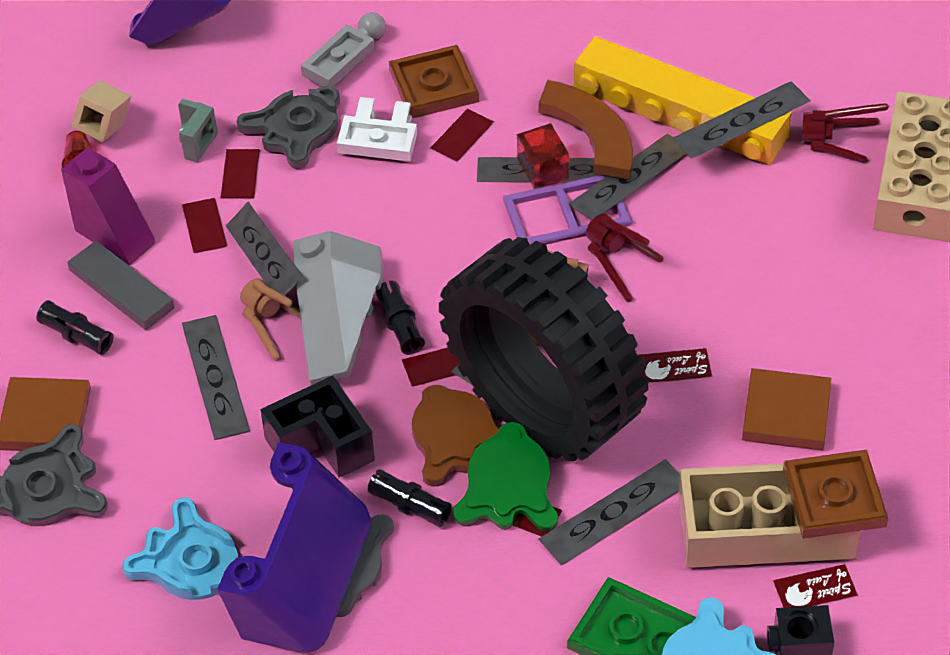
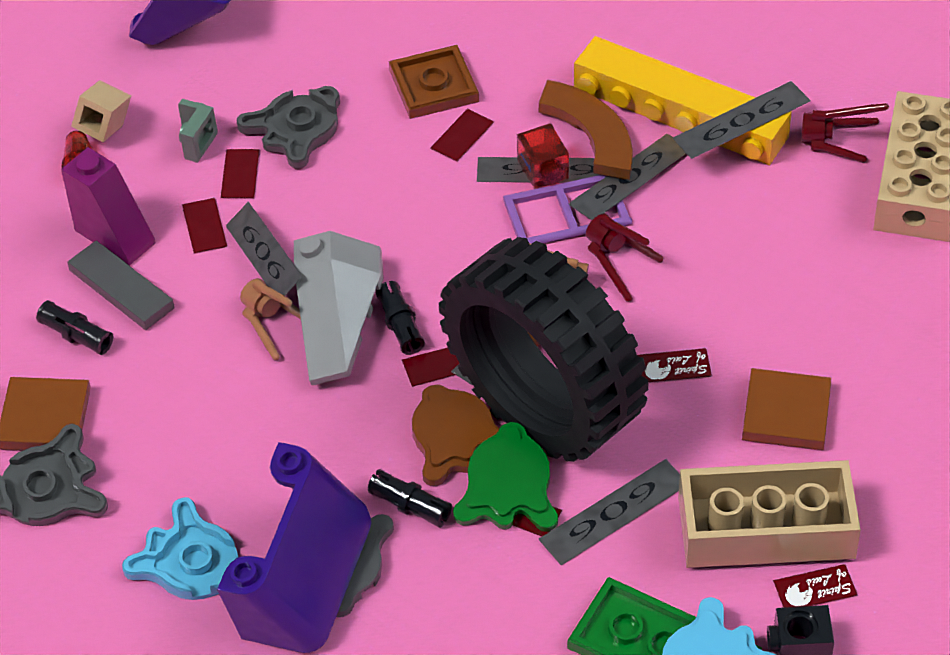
(215, 377): flat silver sticker -> none
(322, 420): black brick -> none
(344, 51): light grey plate -> none
(375, 137): white plate -> none
(835, 494): dark orange tile -> none

